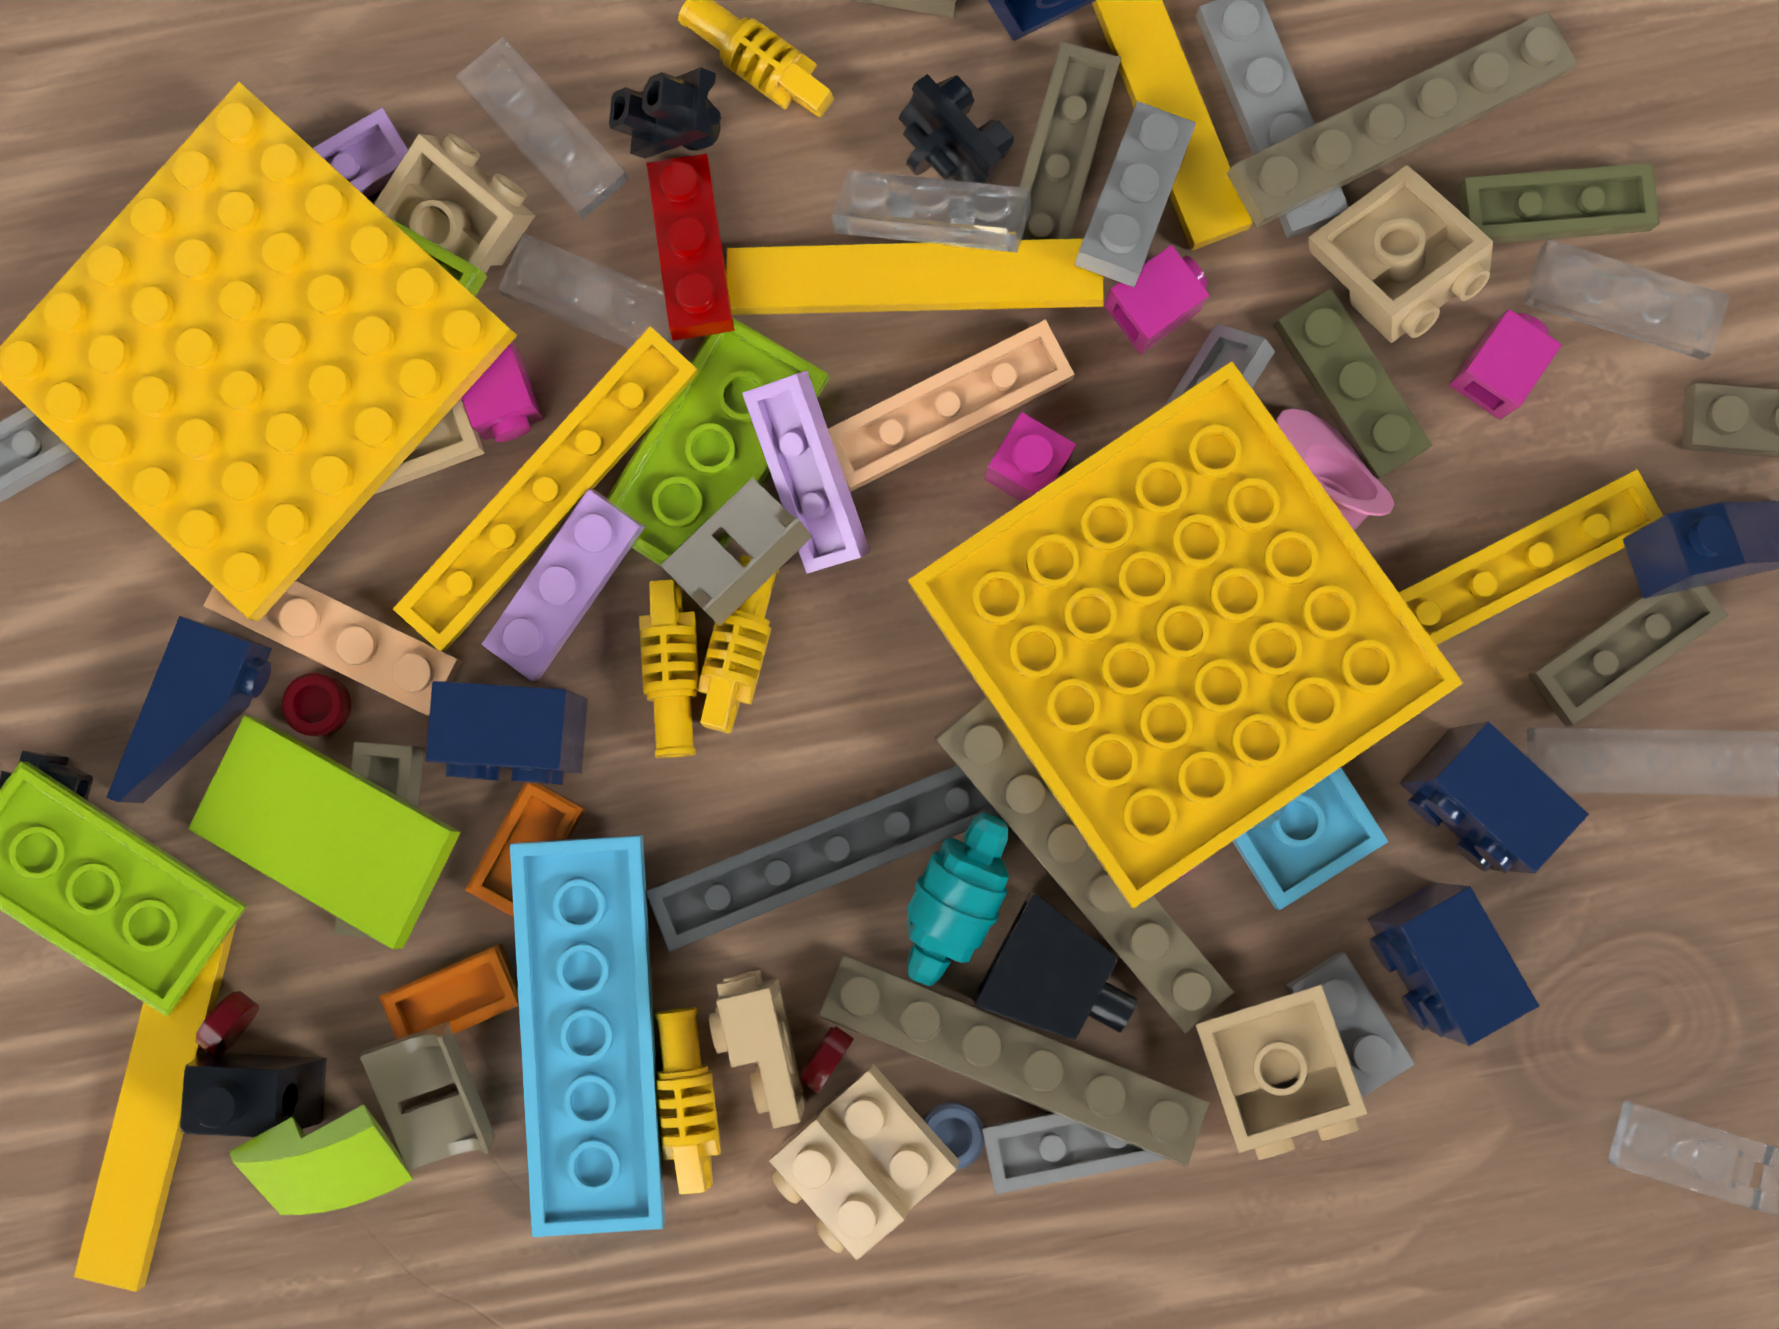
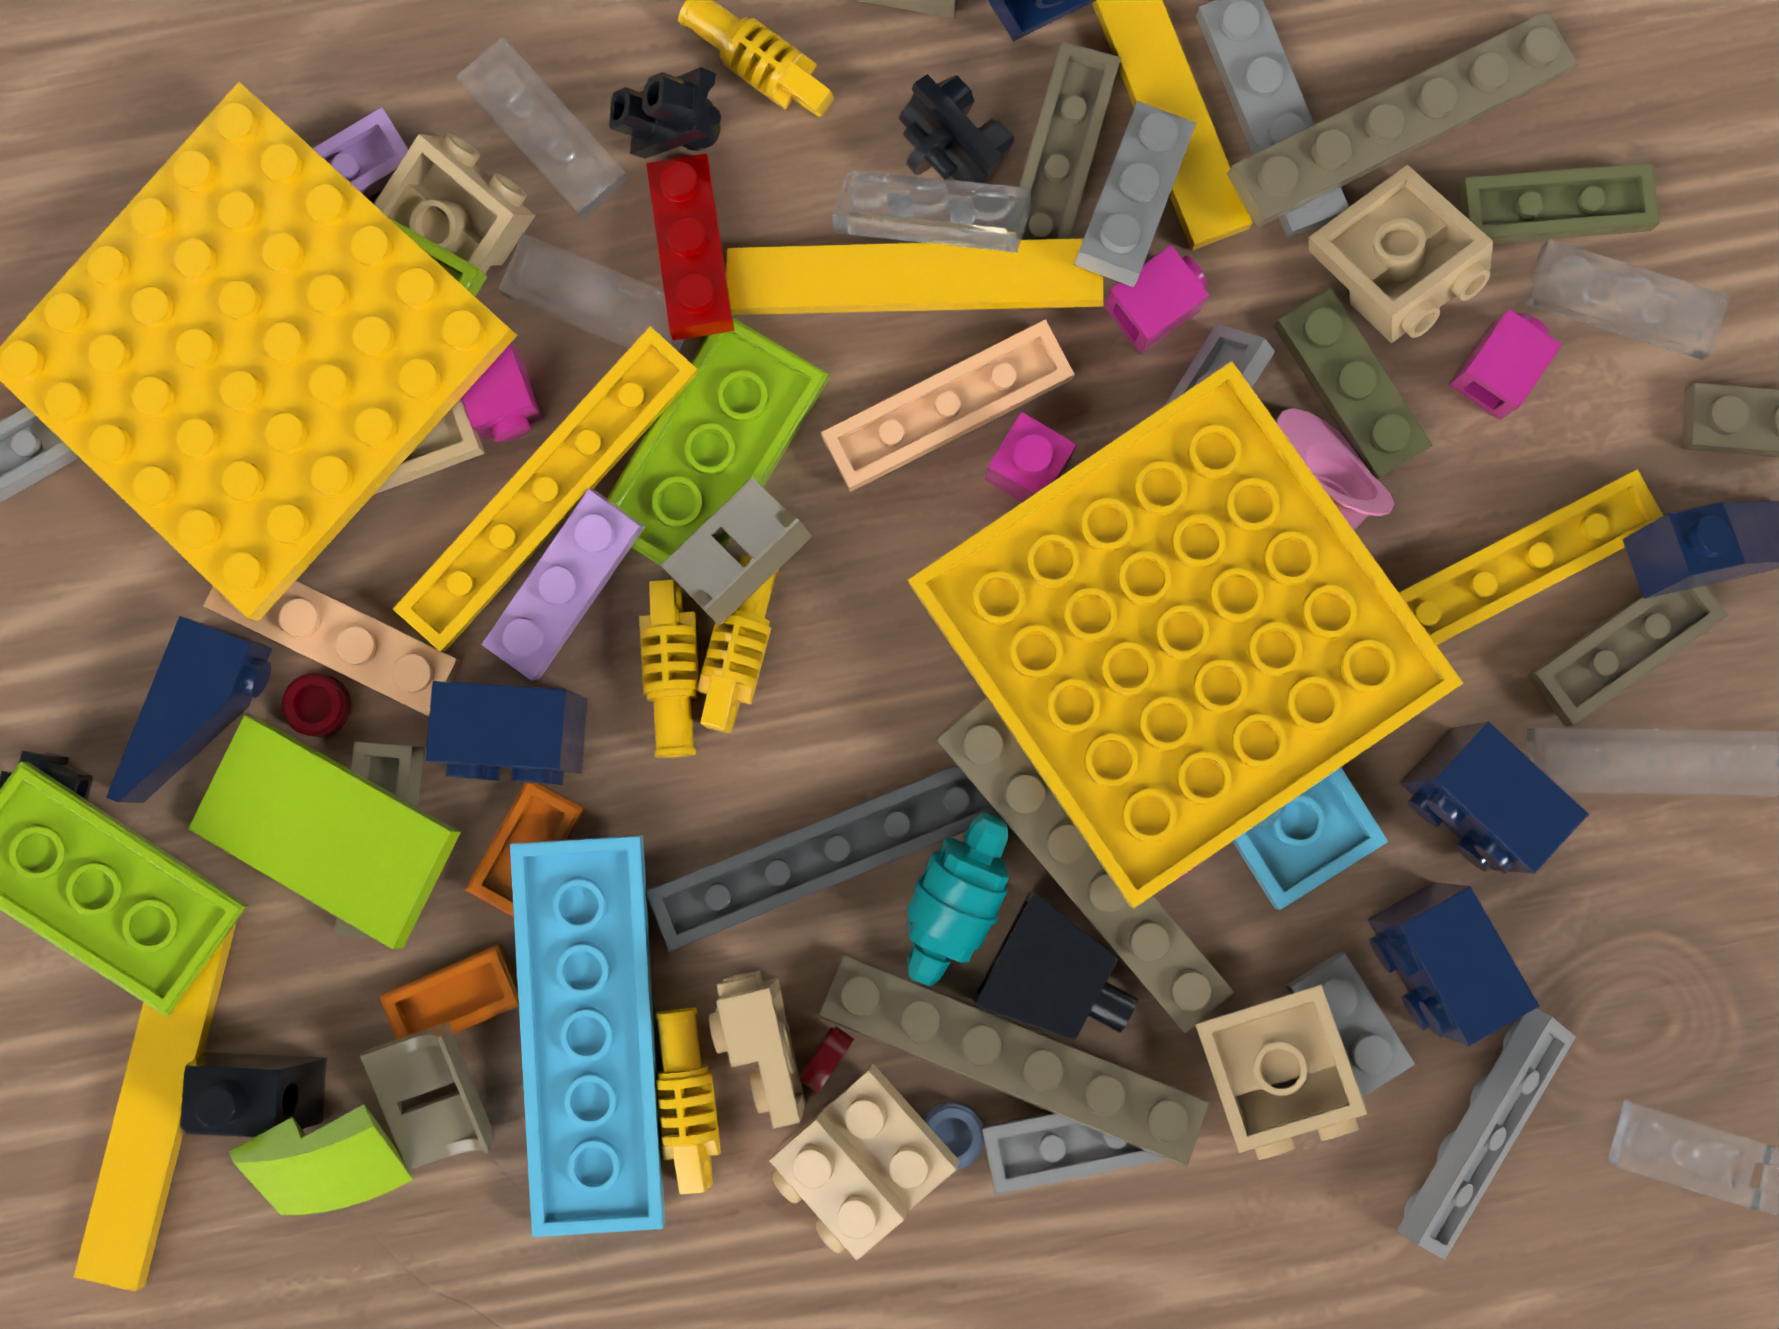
(226, 1023): dark red tile -> none
(807, 470): lavender plate -> none
(1486, 1133): none -> light grey plate

